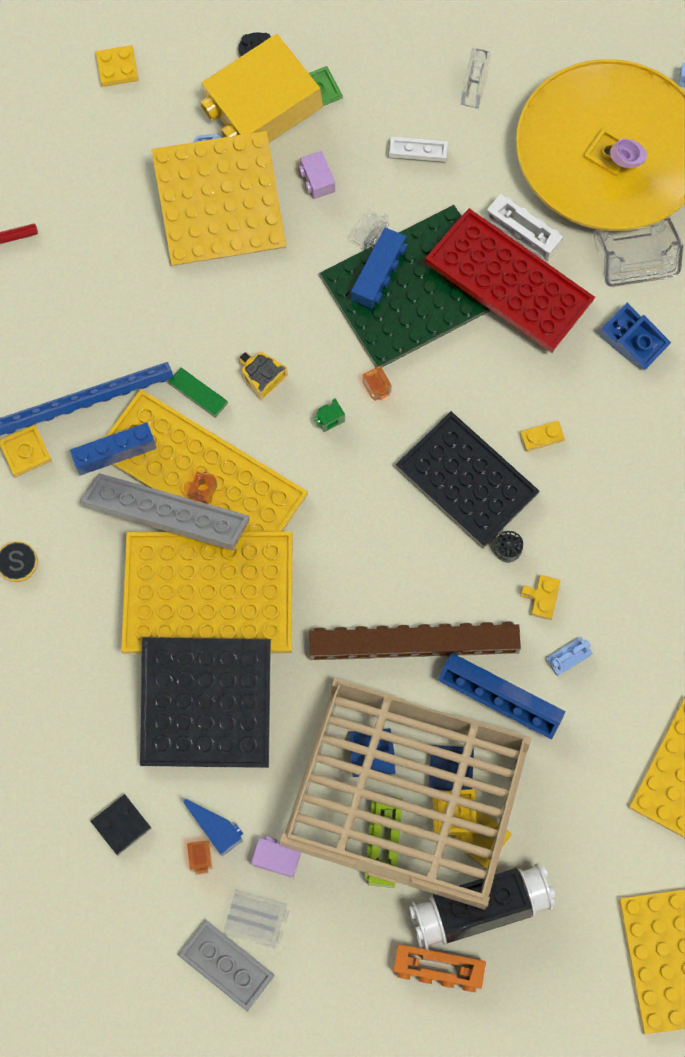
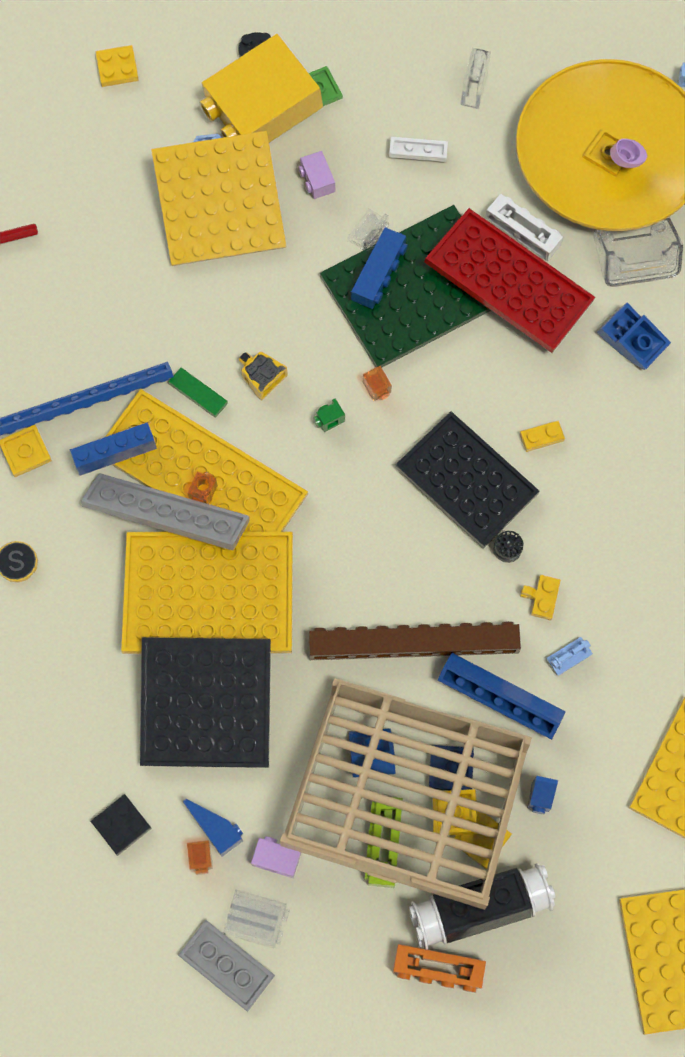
(542, 794): none -> blue slope

